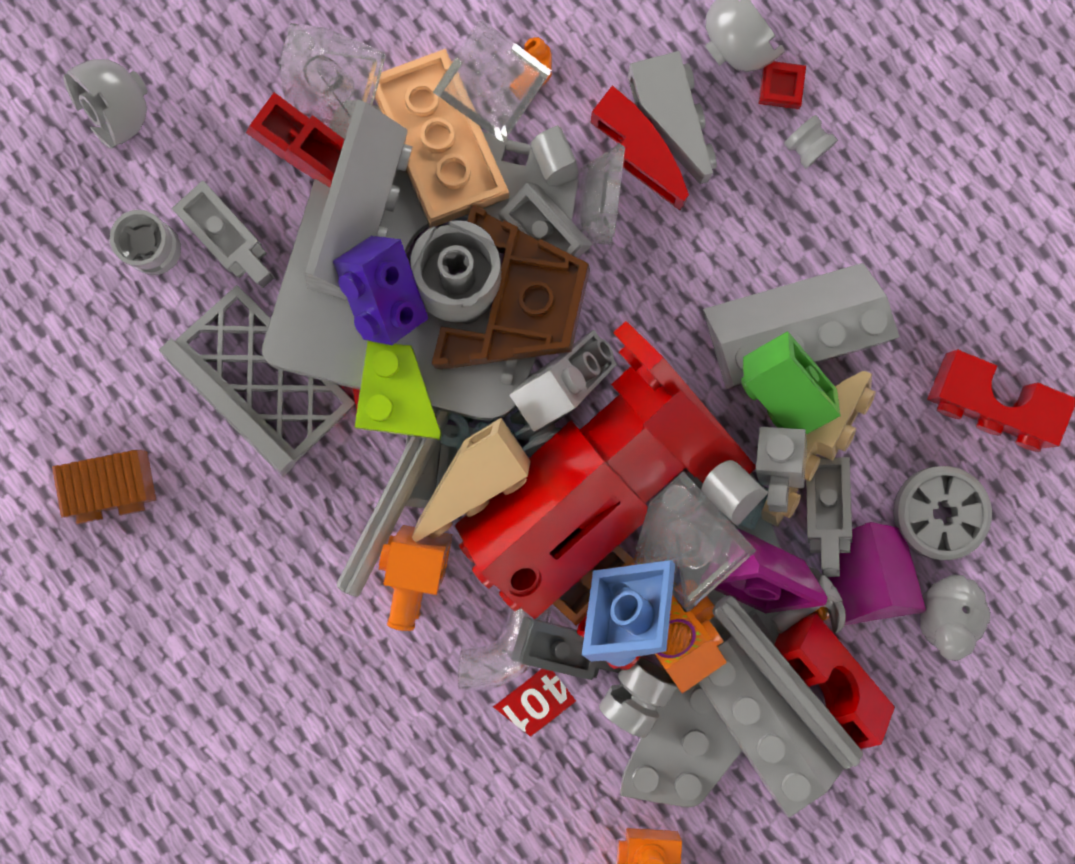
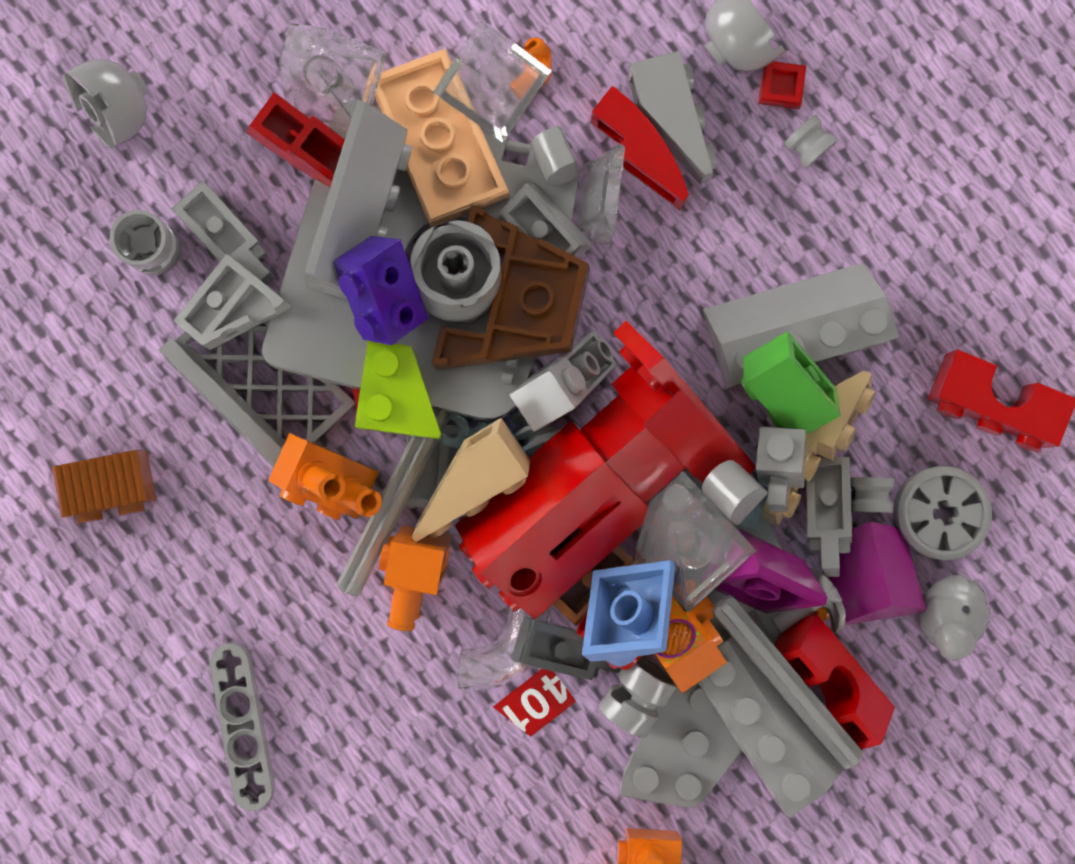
(228, 305): none -> light grey wing
(235, 726): none -> light grey beam
(326, 478): none -> orange brick
(871, 494): none -> light grey wheel

